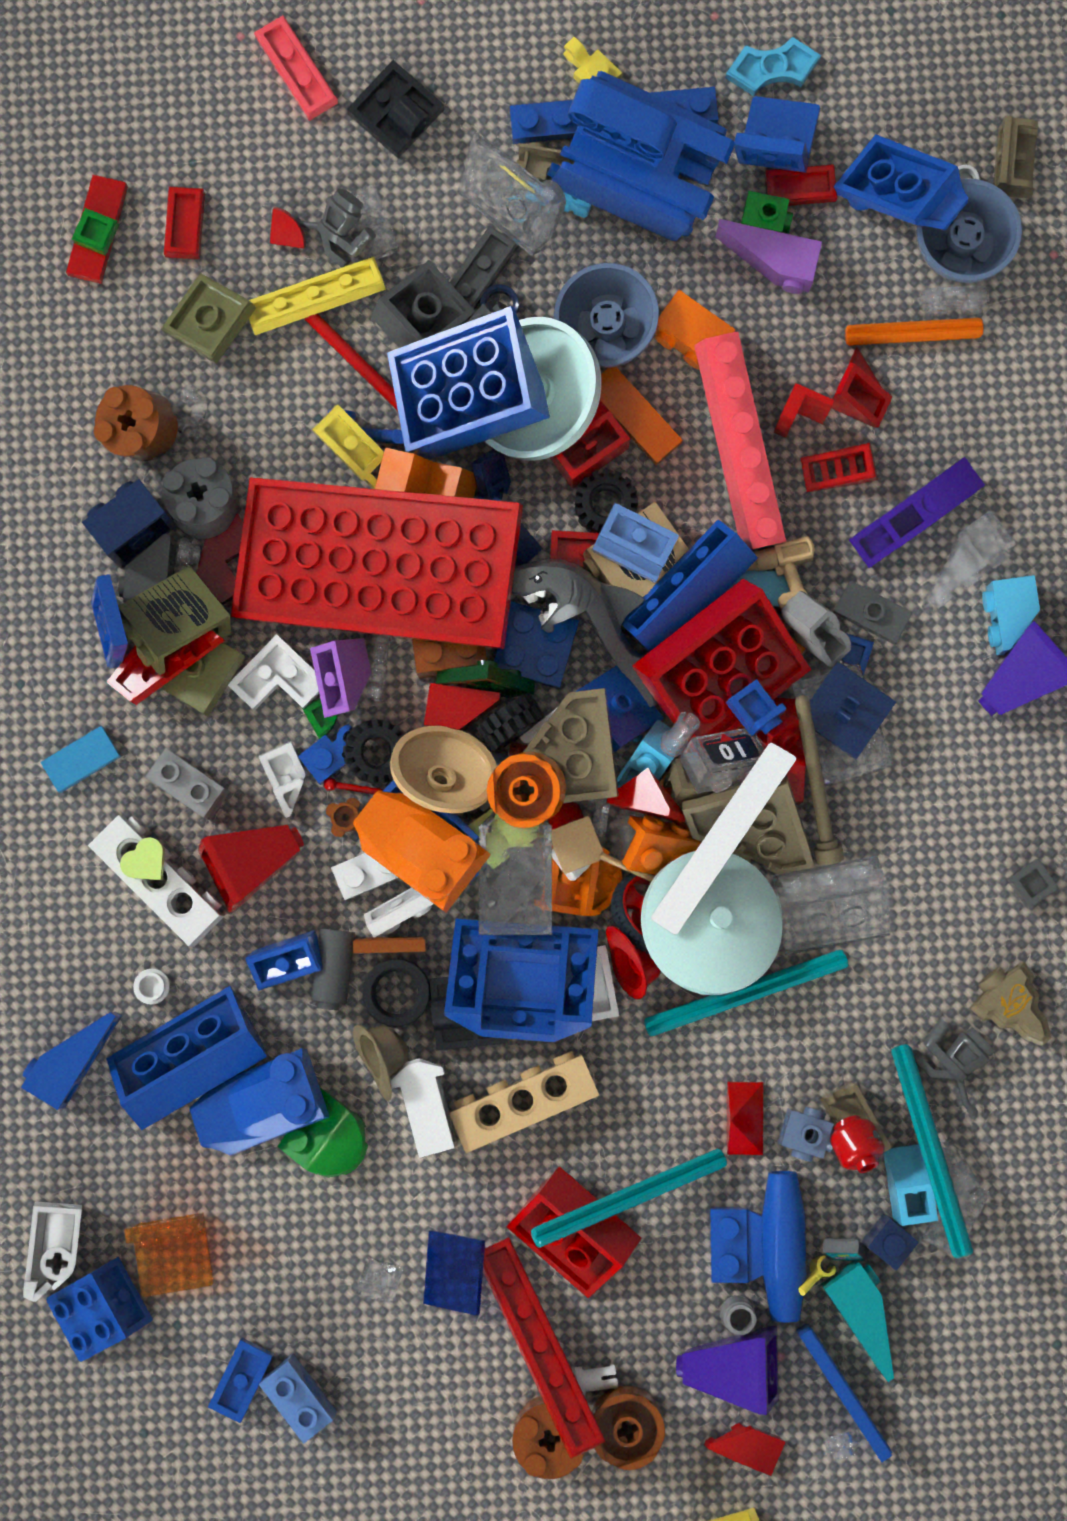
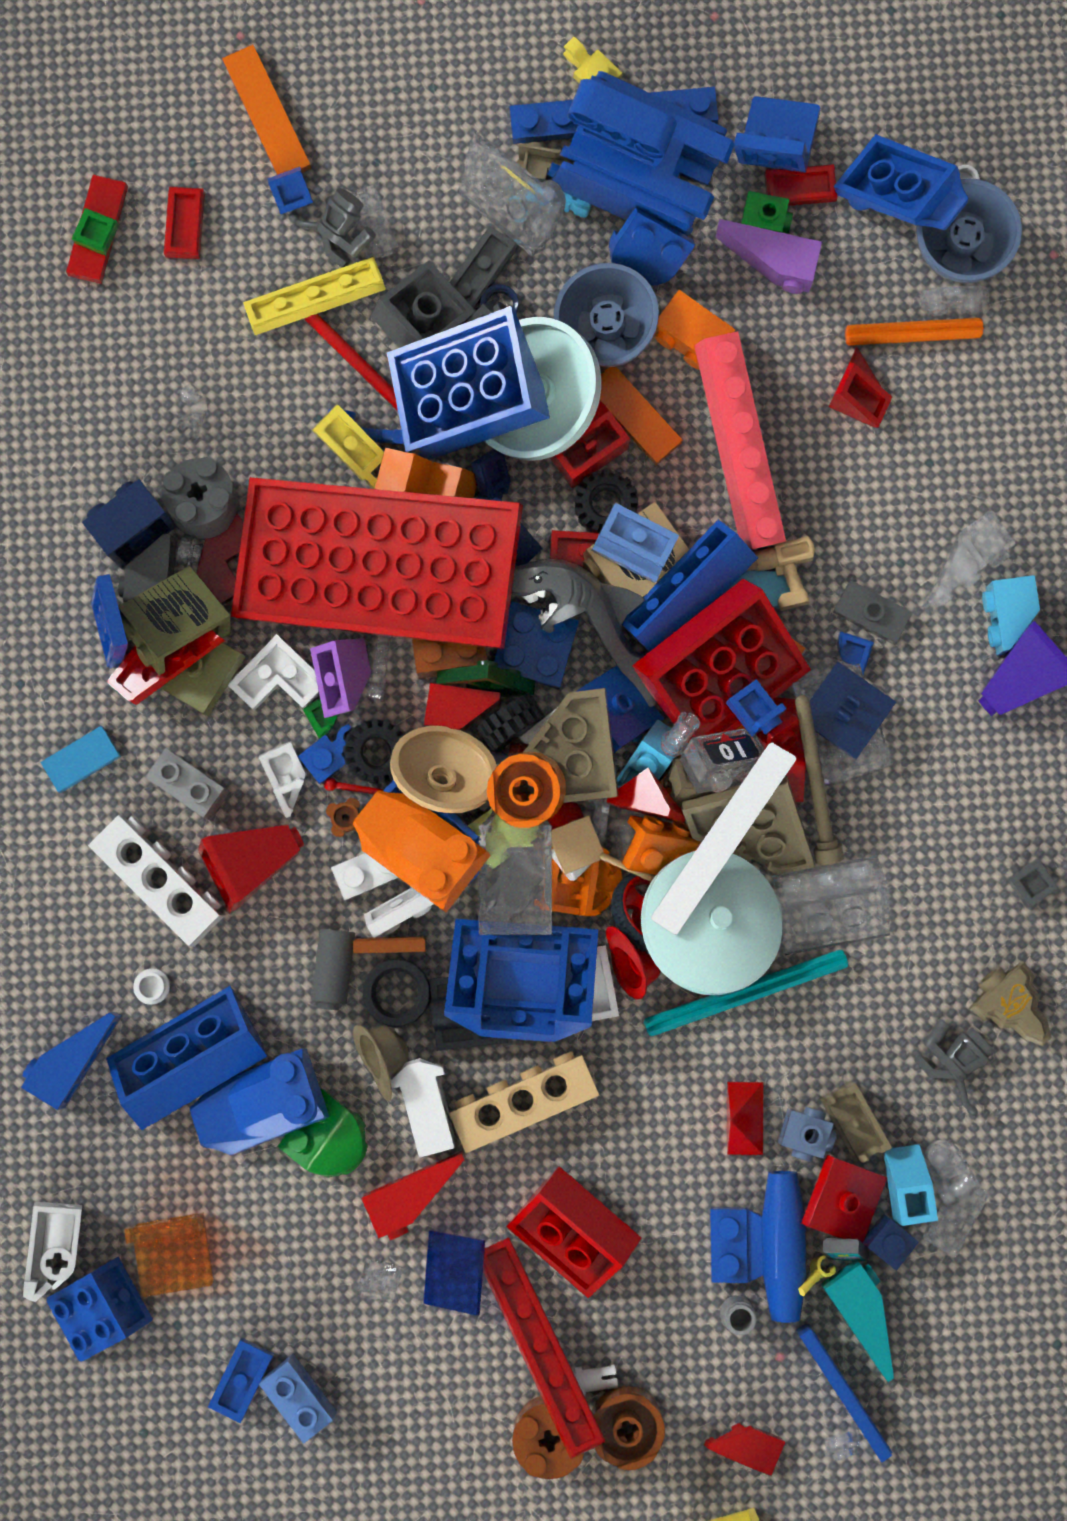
(135, 423): dark orange brick -> none
(145, 860): yellowish green tile -> none
(208, 318): olive plate -> none
(265, 111): none -> orange tile
(285, 960): blue slope -> none
(286, 230): red tile -> none
(290, 190): none -> blue plate
(296, 67): coral tile -> none
(395, 109): black plate -> none
(403, 1200): none -> red slope
(628, 1197): teal axle -> none
(650, 247): none -> blue slope
(736, 1369): dark purple slope -> none
(759, 68): medium azure tile -> none
(806, 403): red panel -> none
(816, 628): light grey brick -> none
(844, 1199): none -> red plate
(857, 1144): red head -> none
(863, 450): red slope -> none
(917, 512): dark purple slope -> none
(932, 1152): teal axle -> none
(1016, 156): dark tan hinge -> none

